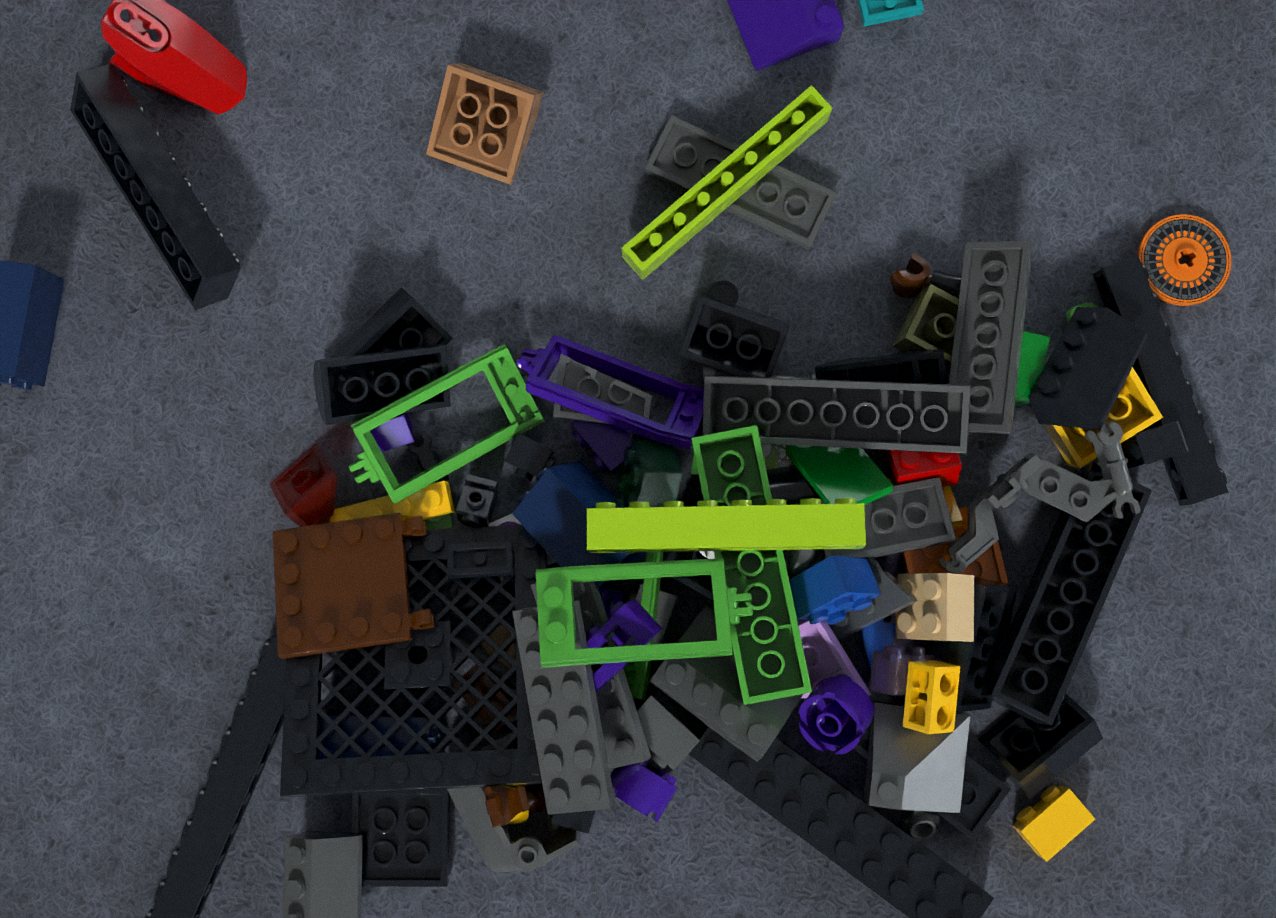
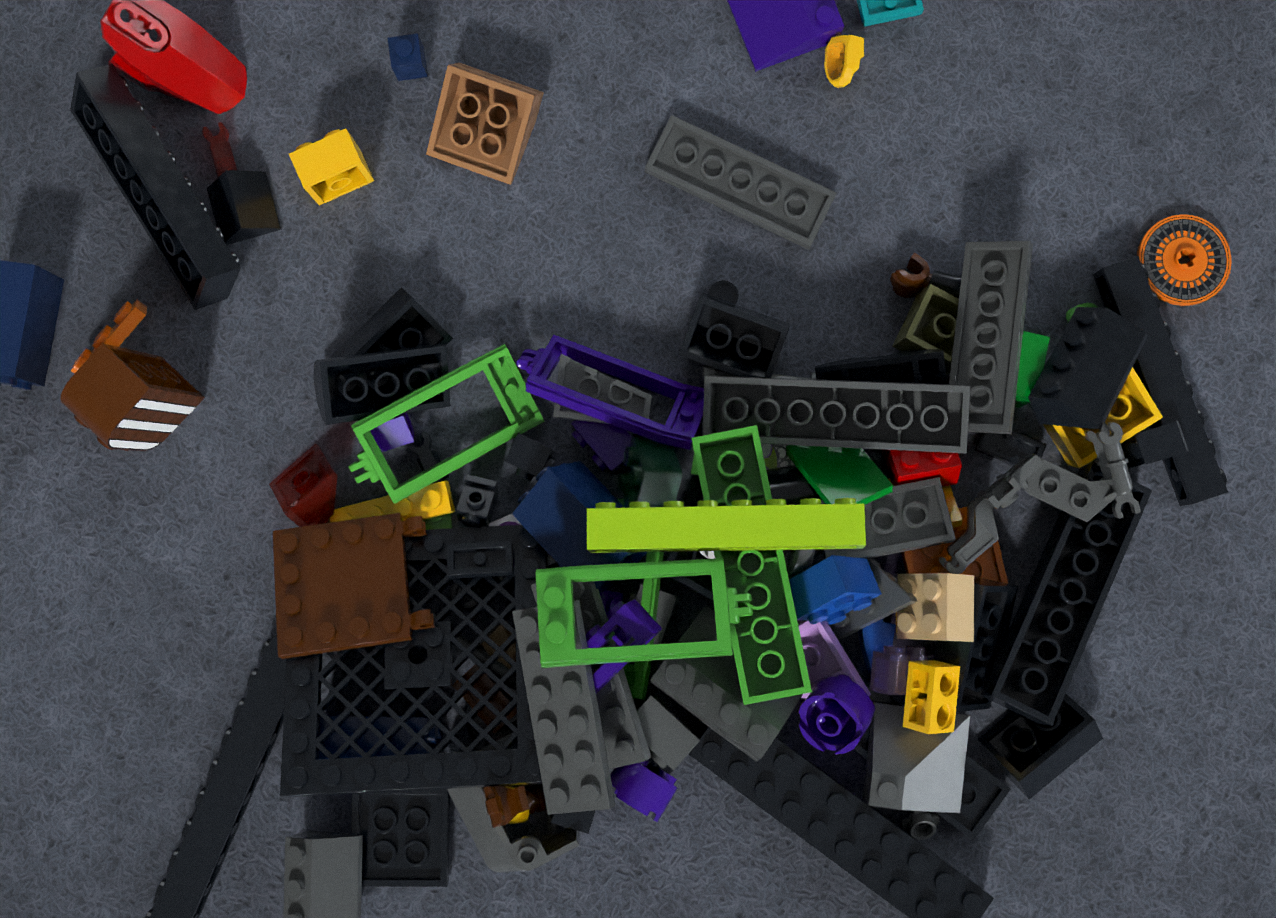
(126, 321): none -> orange plate
(129, 398): none -> reddish brown brick
(220, 149): none -> clear red bar
(243, 205): none -> black slope
(331, 166): none -> yellow brick
(407, 57): none -> dark blue brick
(726, 182): lime brick -> none
(843, 59): none -> yellow rock
(1009, 447): none -> black plate
(1052, 821): yellow brick -> none

